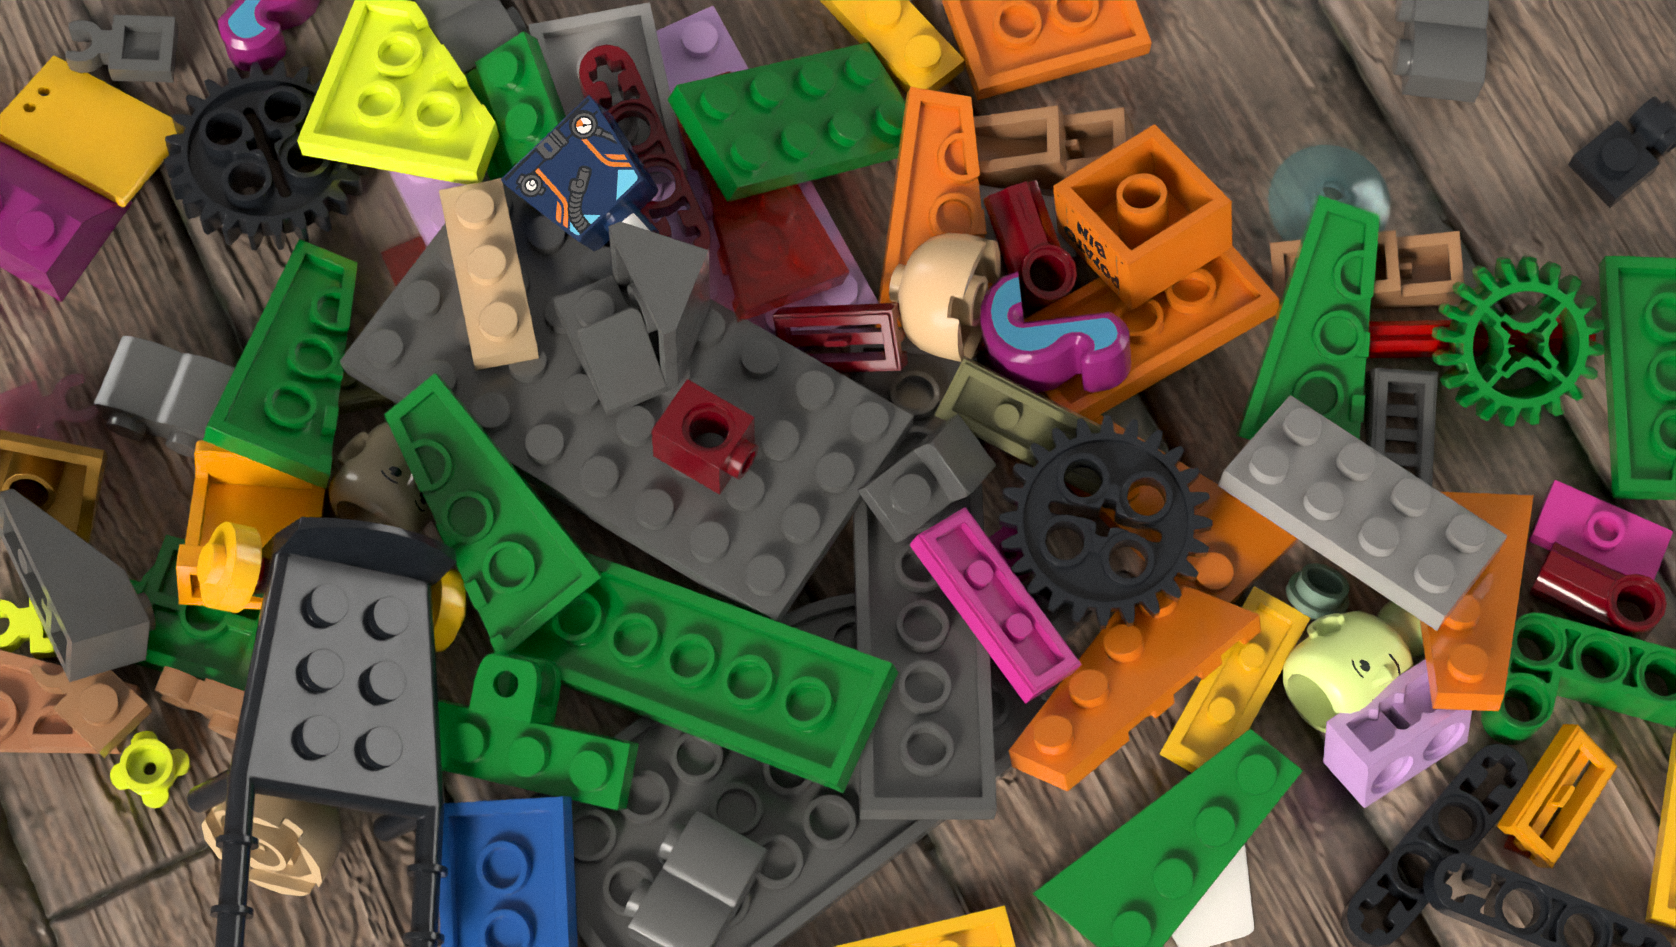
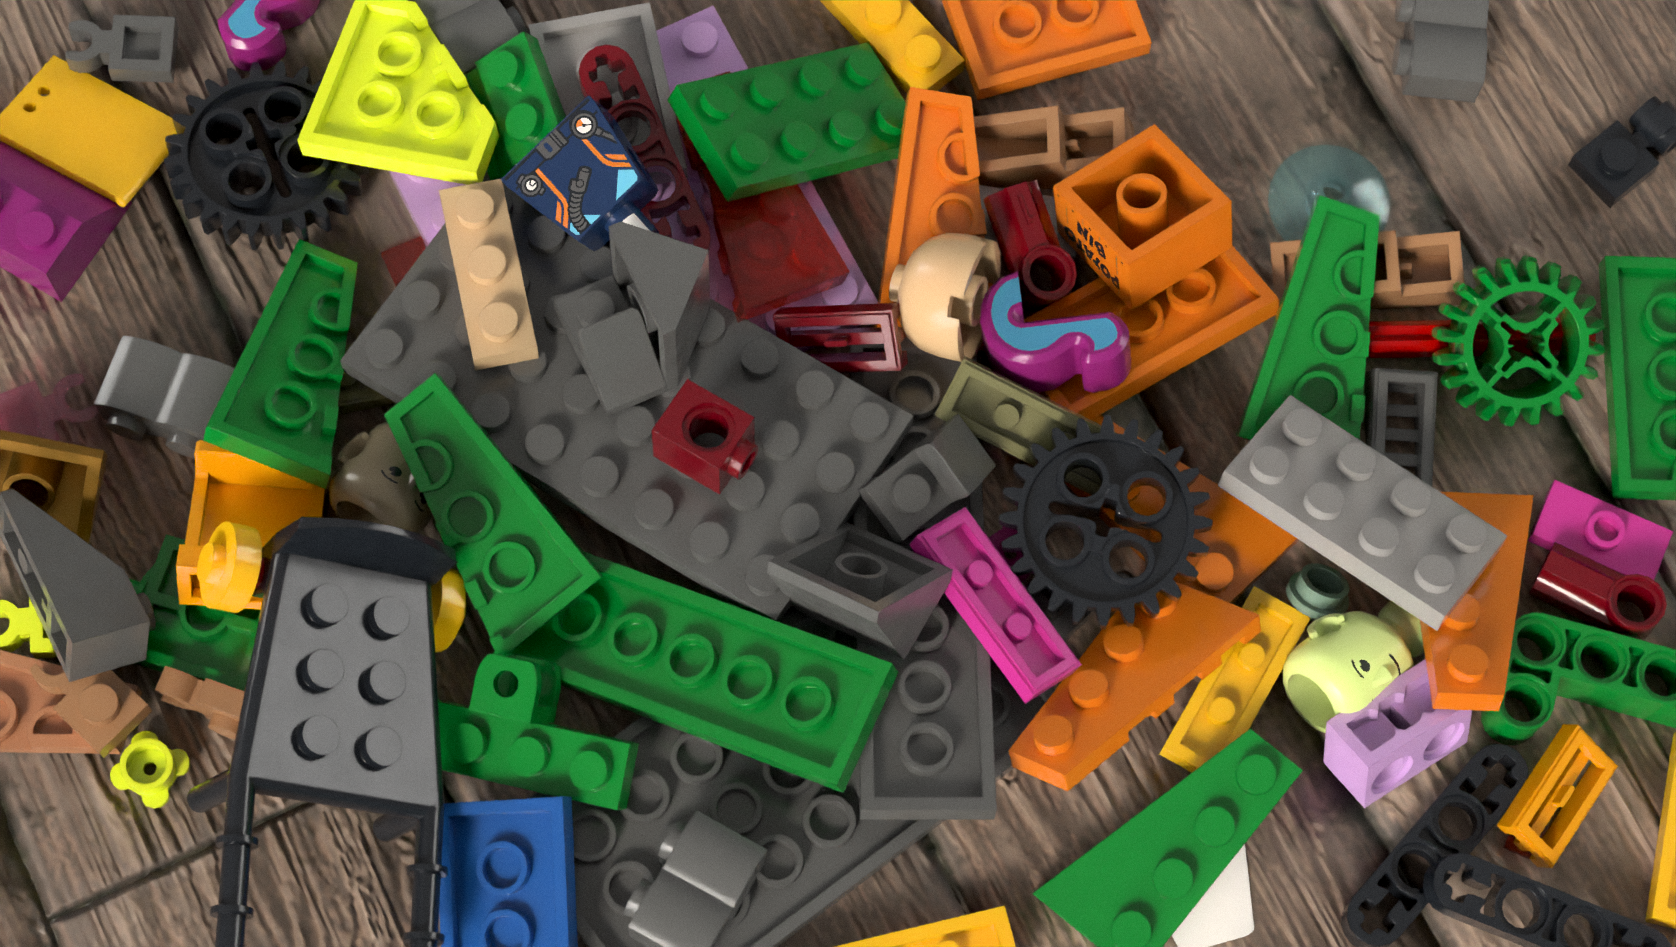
(295, 842): tan cylinder -> none
(862, 586): none -> dark grey slope

